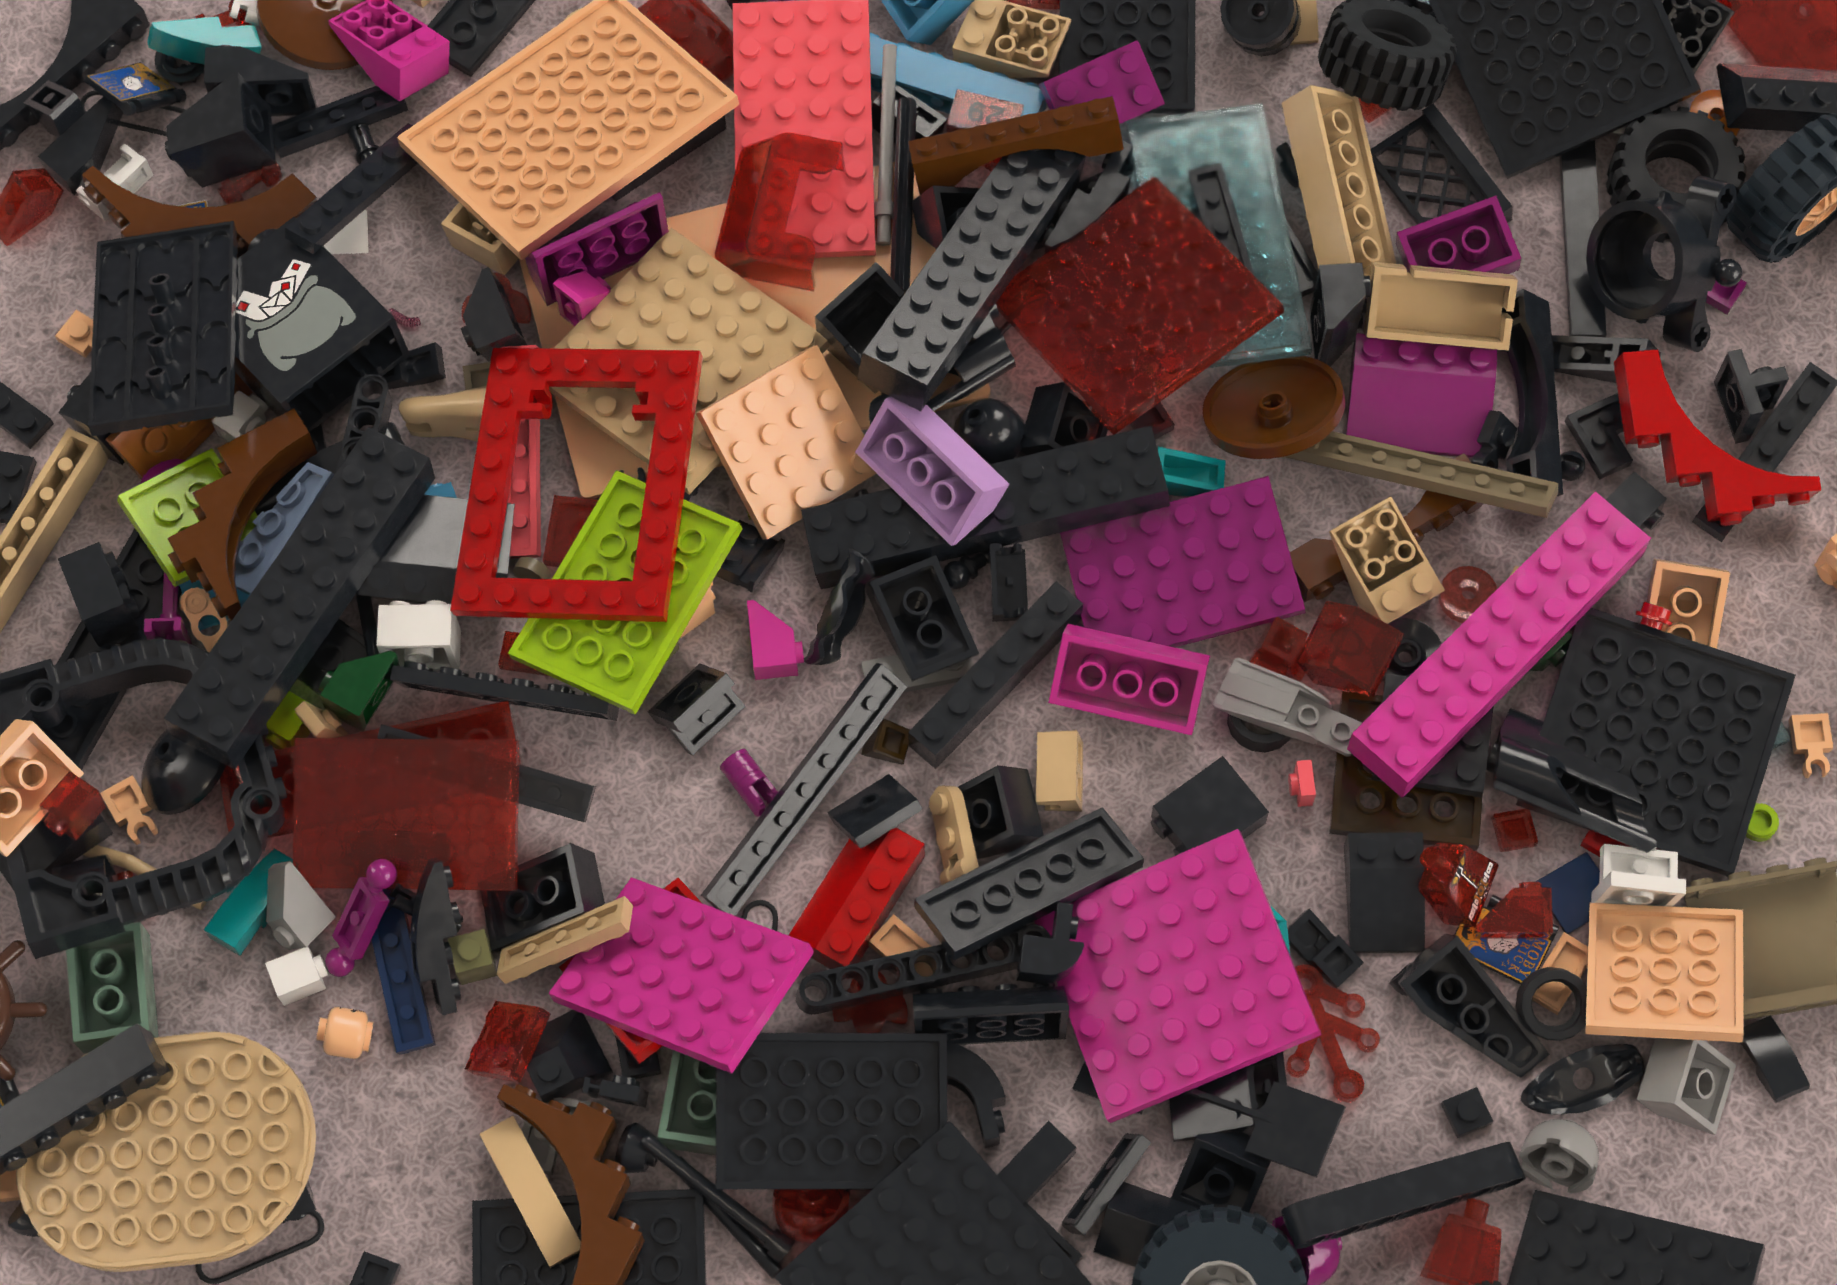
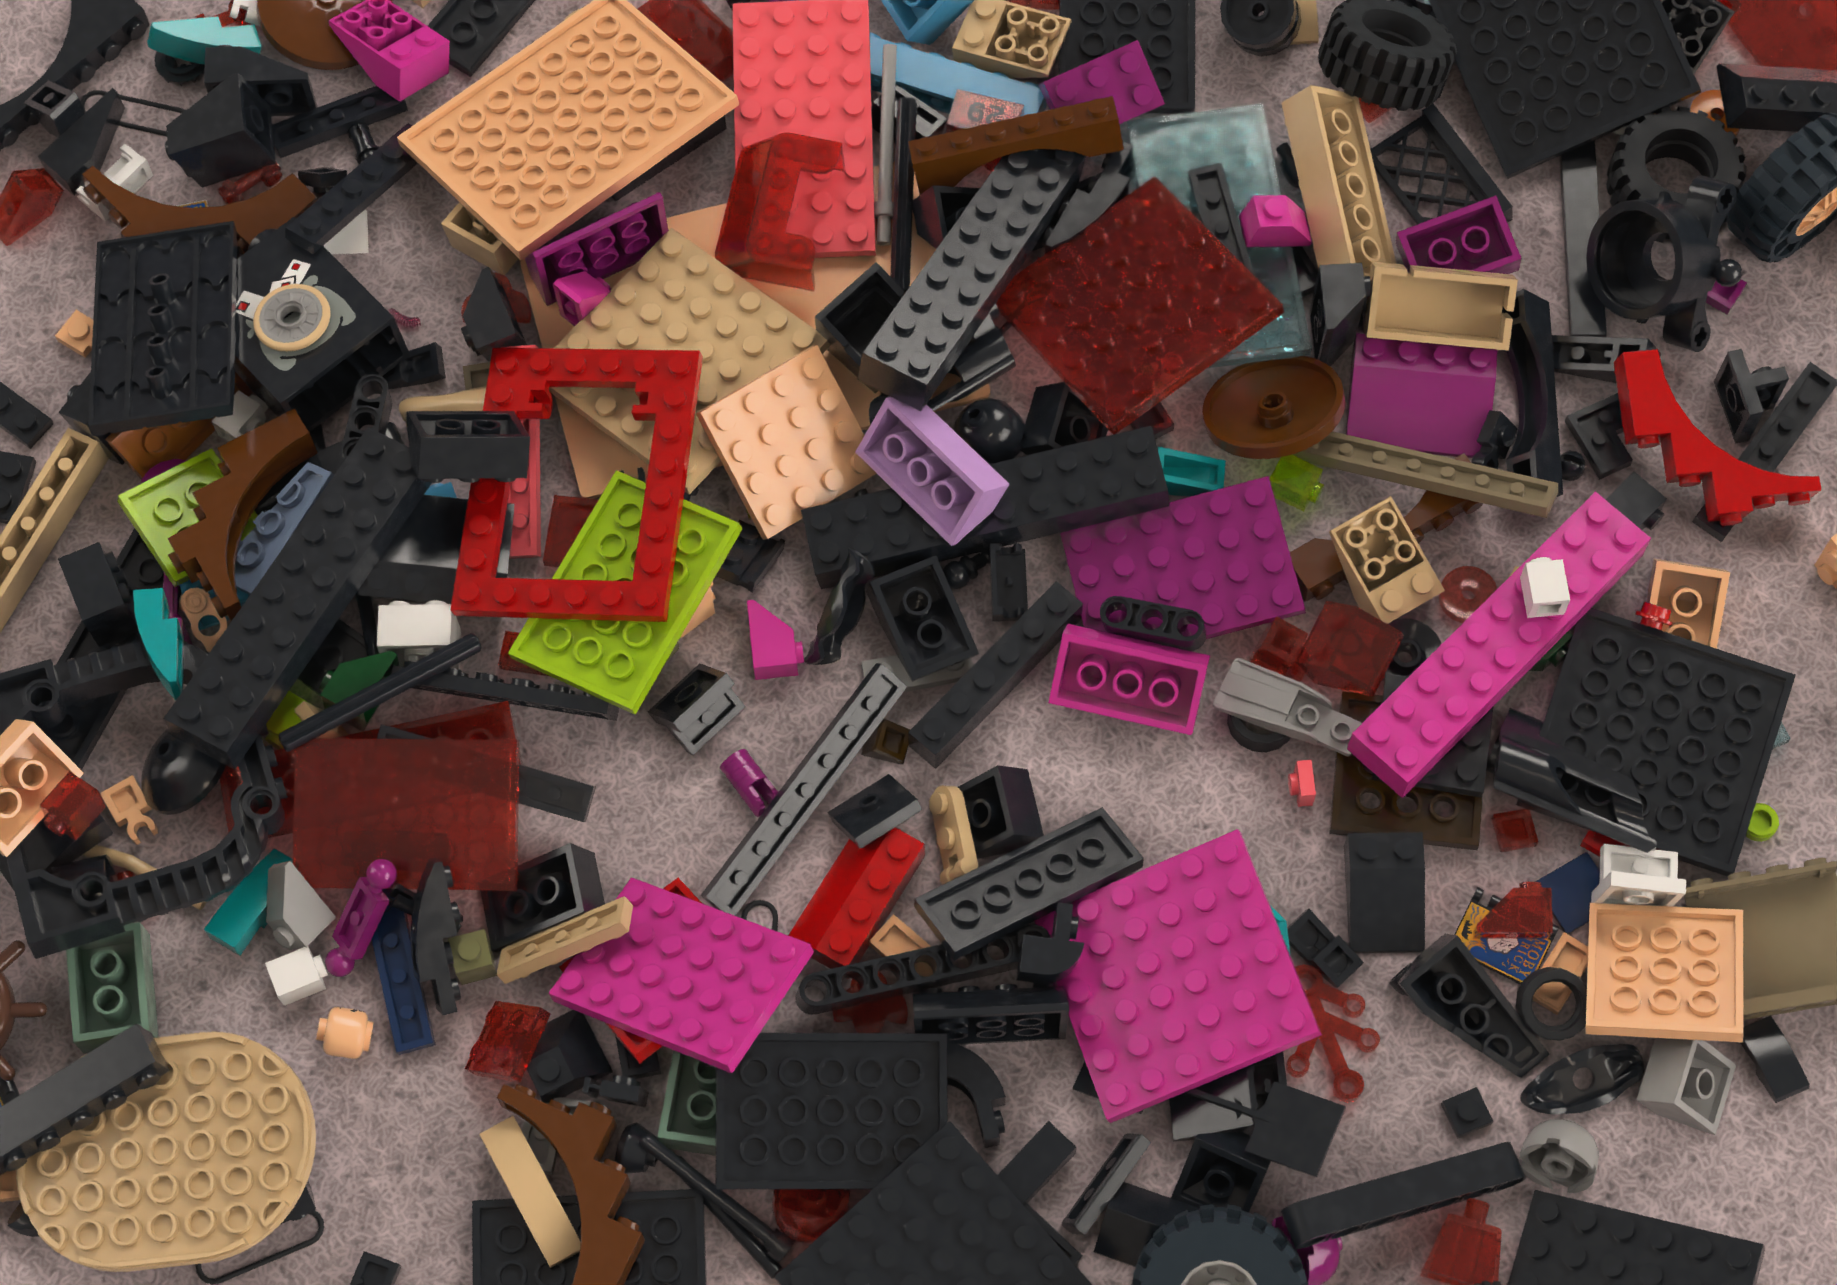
(135, 88): piece -> none
(161, 638): none -> teal slope
(294, 336): none -> light grey wheel
(321, 178): none -> black plate
(380, 692): none -> black axle
(467, 445): none -> black slope
(531, 568): dark tan tile -> none
(1059, 770): tan hinge -> none
(1140, 611): none -> black beam
(1207, 808): black brick -> none
(1274, 222): none -> dark pink slope
(1296, 482): none -> clear neon green brick
(1456, 882): clear red torso -> none
(1544, 587): none -> white brick
(1811, 737): light nougat plate -> none

